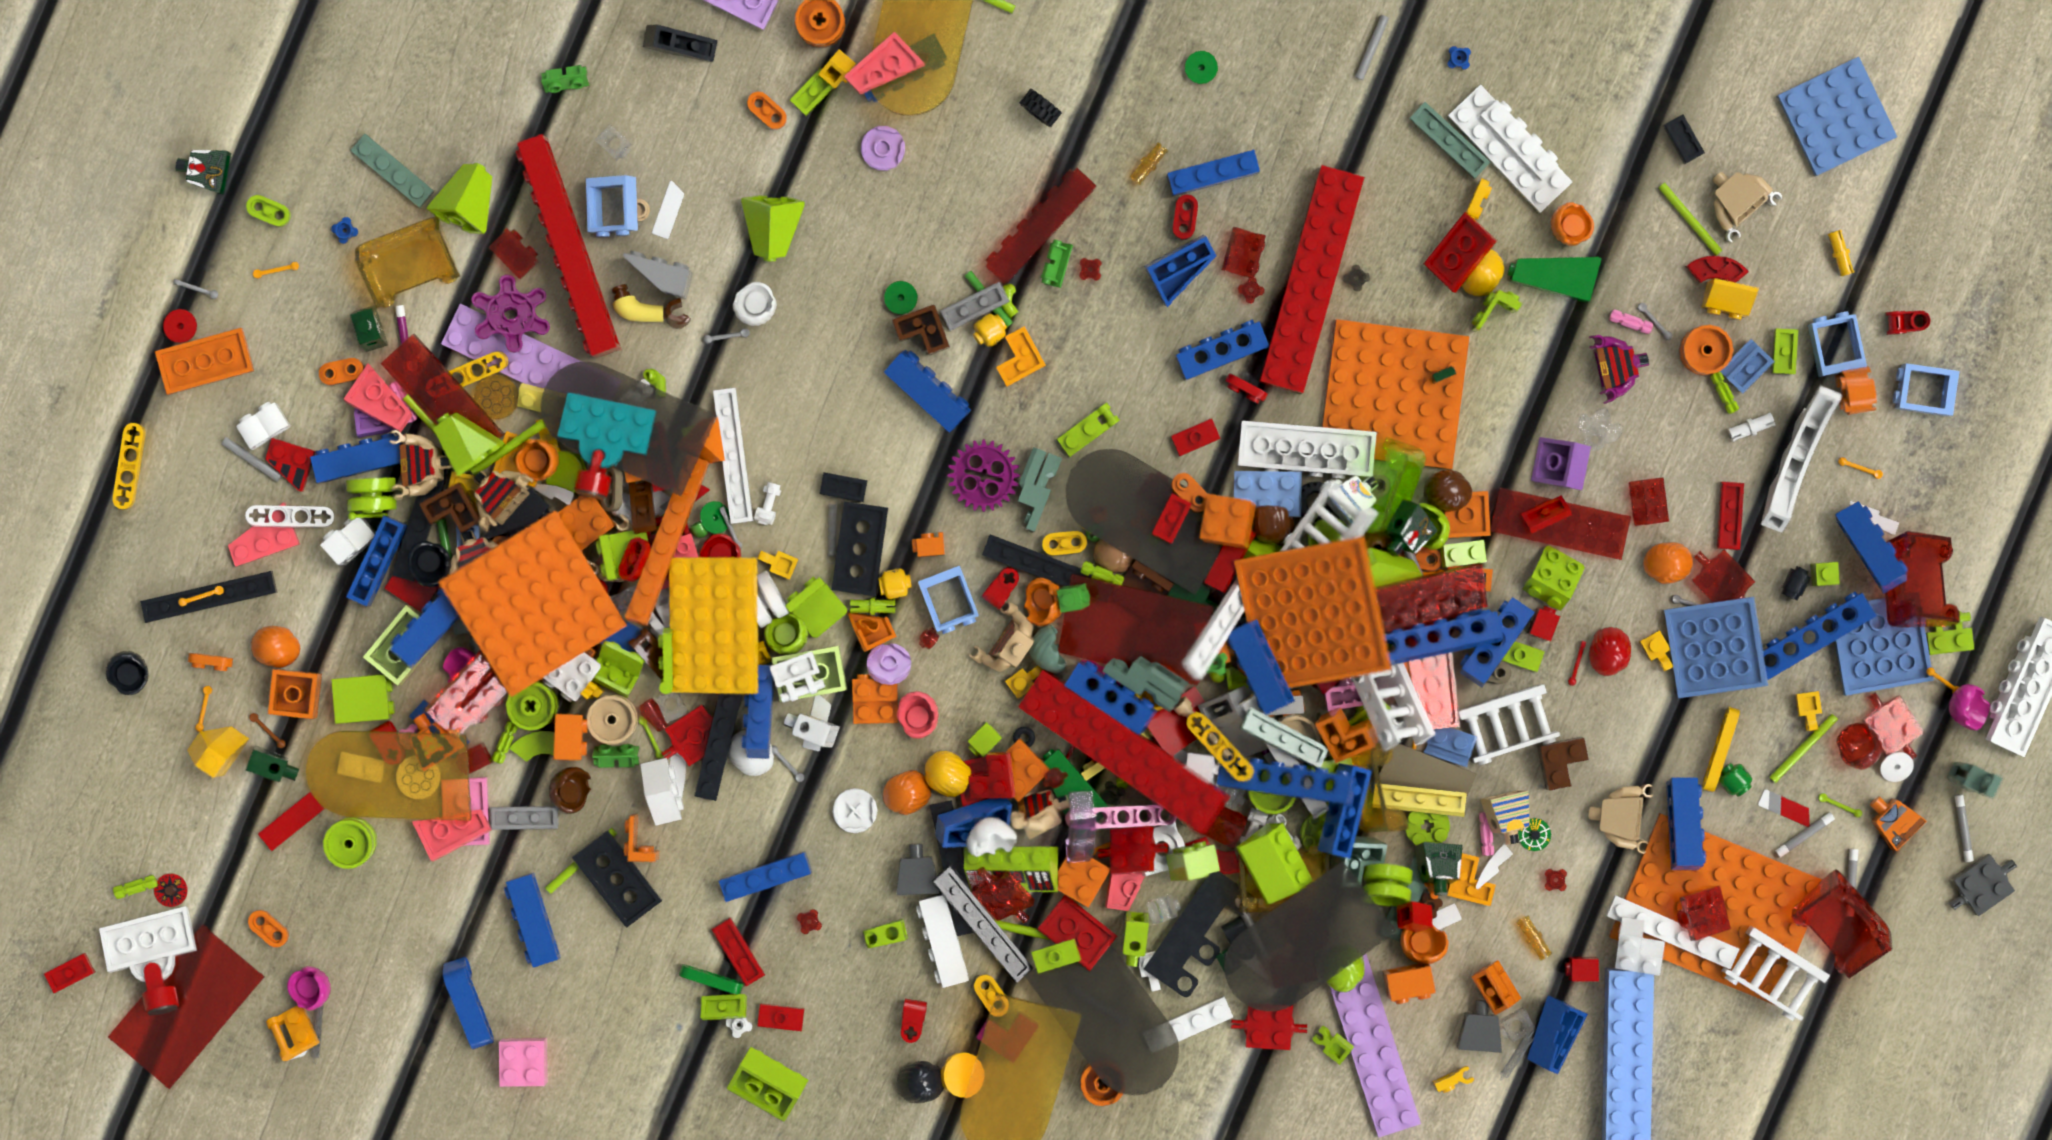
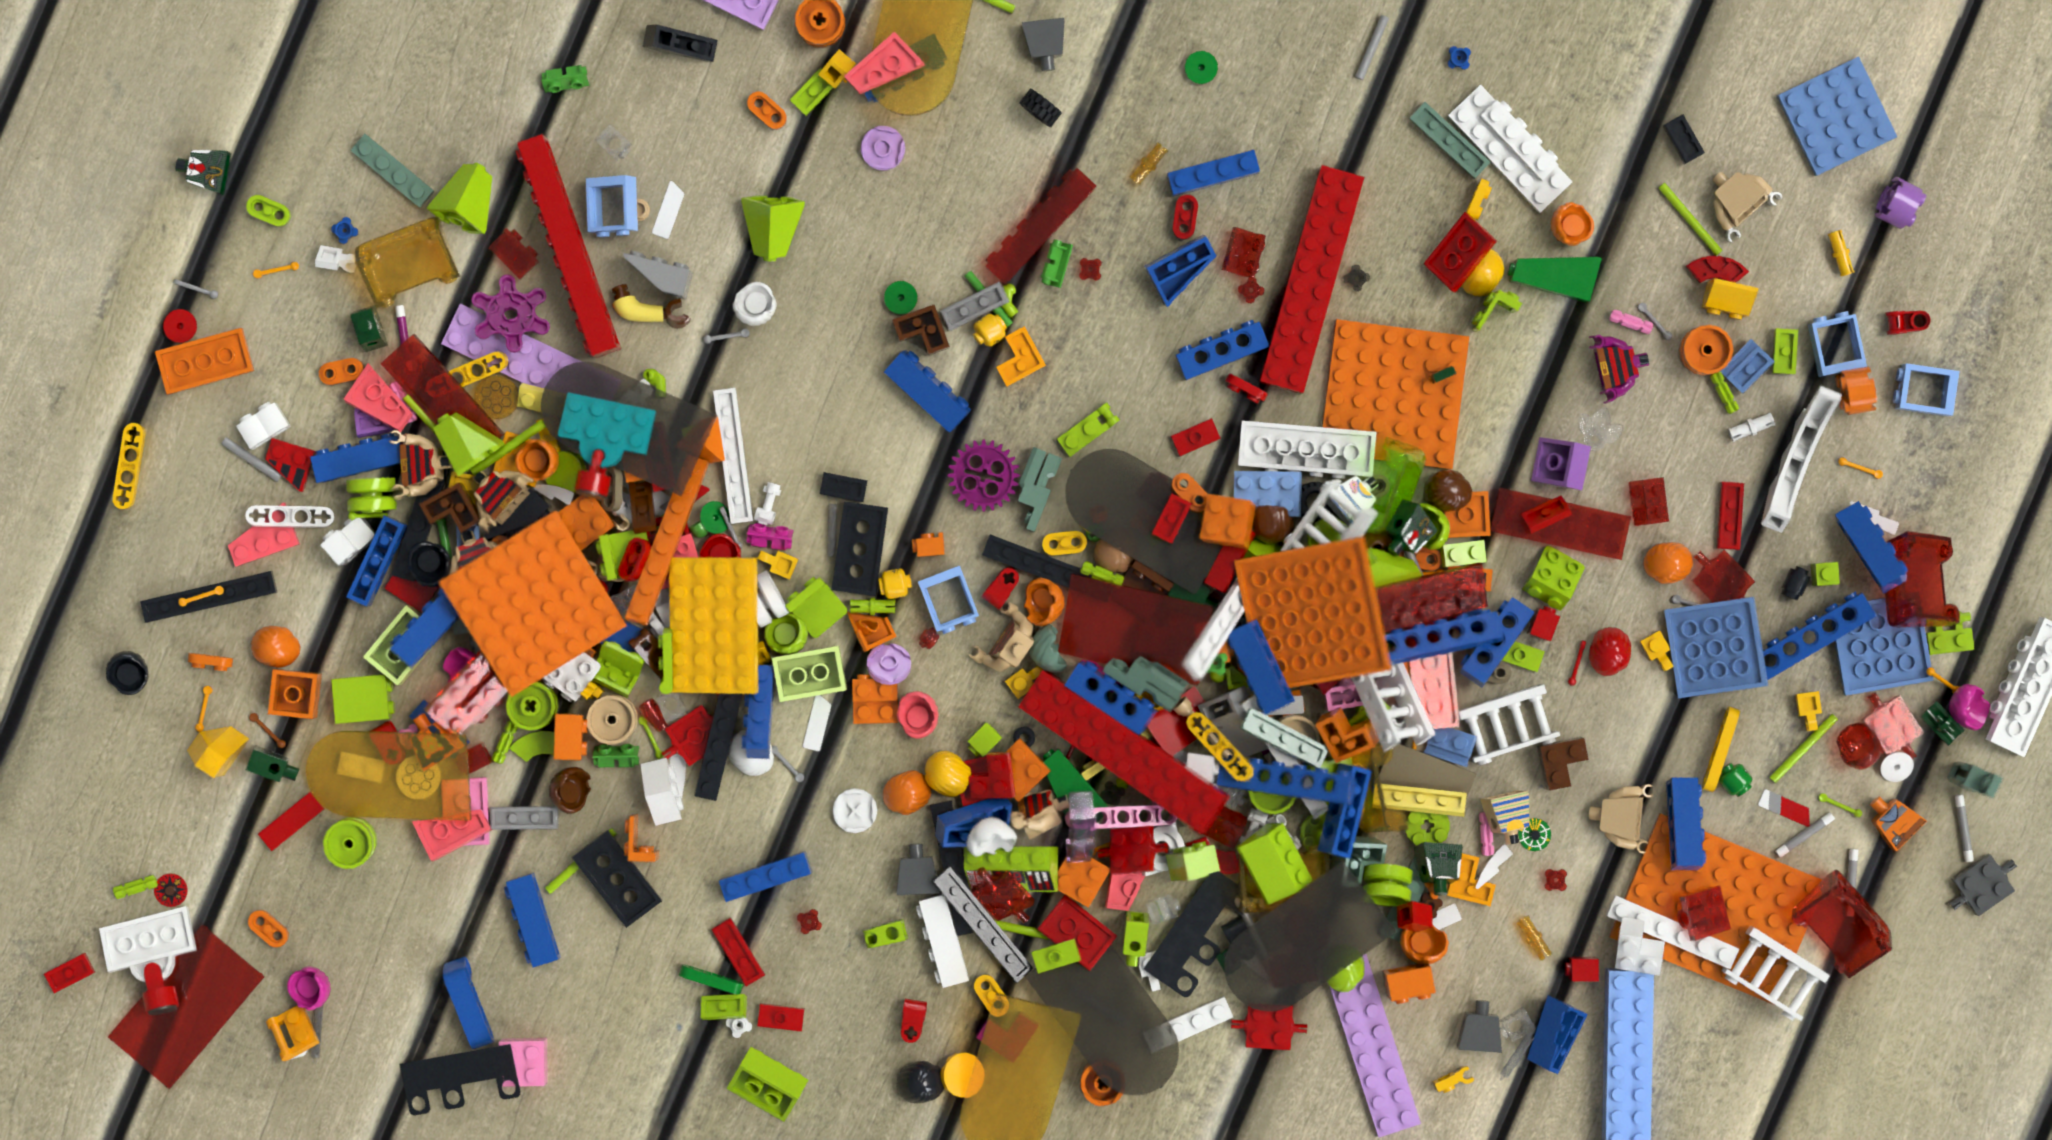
(333, 258): none -> white plate
(457, 1069): none -> black piece
(780, 536): none -> dark pink hinge
(794, 670): white plate -> none
(820, 731): white torso -> none
(1044, 40): none -> dark grey torso
(1054, 778): clear red plate -> none
(1073, 597): bright green brick -> none
(1335, 1047): lime plate -> none
(1496, 987): orange brick -> none
(1899, 203): none -> medium lavender brick
(1941, 723): none -> dark green hips

